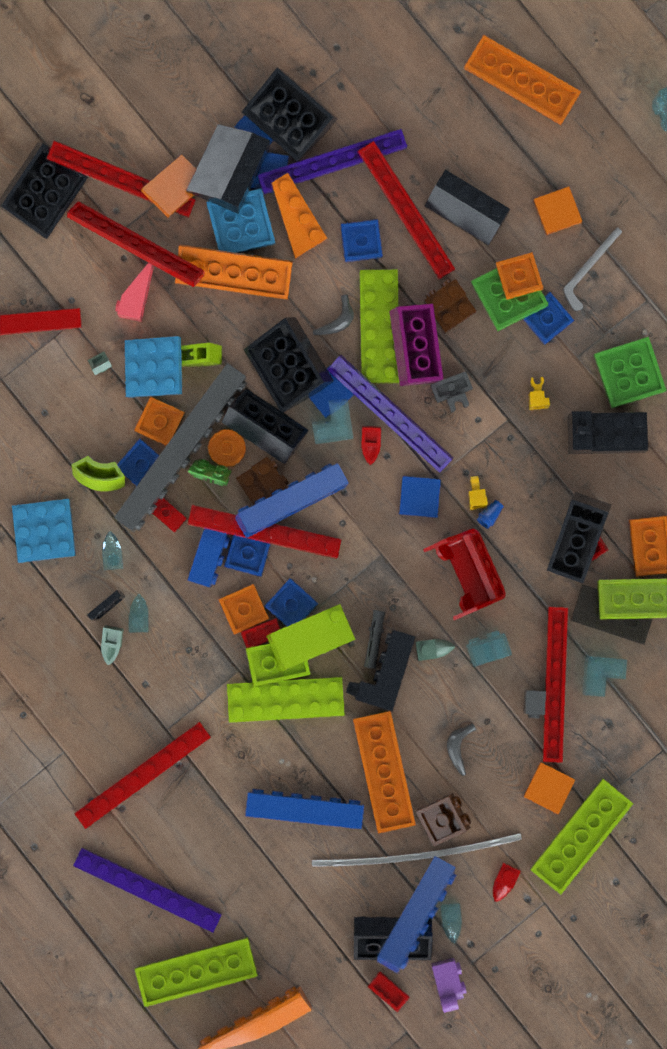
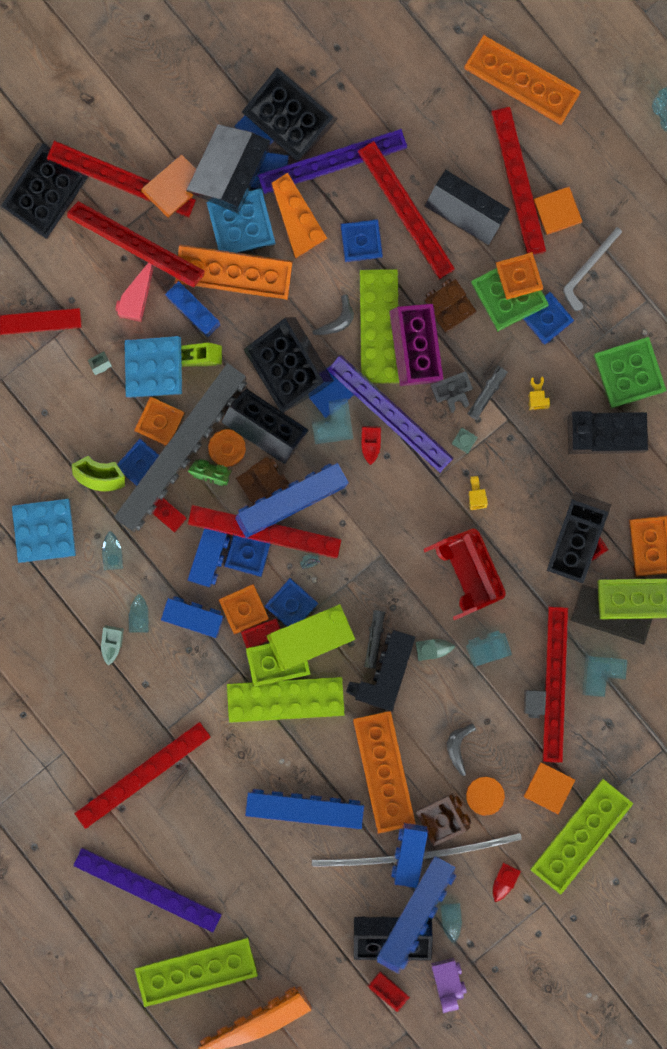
(105, 606): black tile -> none
(192, 617): none -> blue brick
(193, 309): none -> blue brick
(309, 561): none -> clear light blue plate
(409, 855): none -> blue brick
(420, 497): blue tile -> none
(464, 440): none -> sand green plate
(485, 795): none -> orange tile
(488, 391): none -> dark grey pin
(490, 514): blue cone -> none
(518, 181): none -> red plate

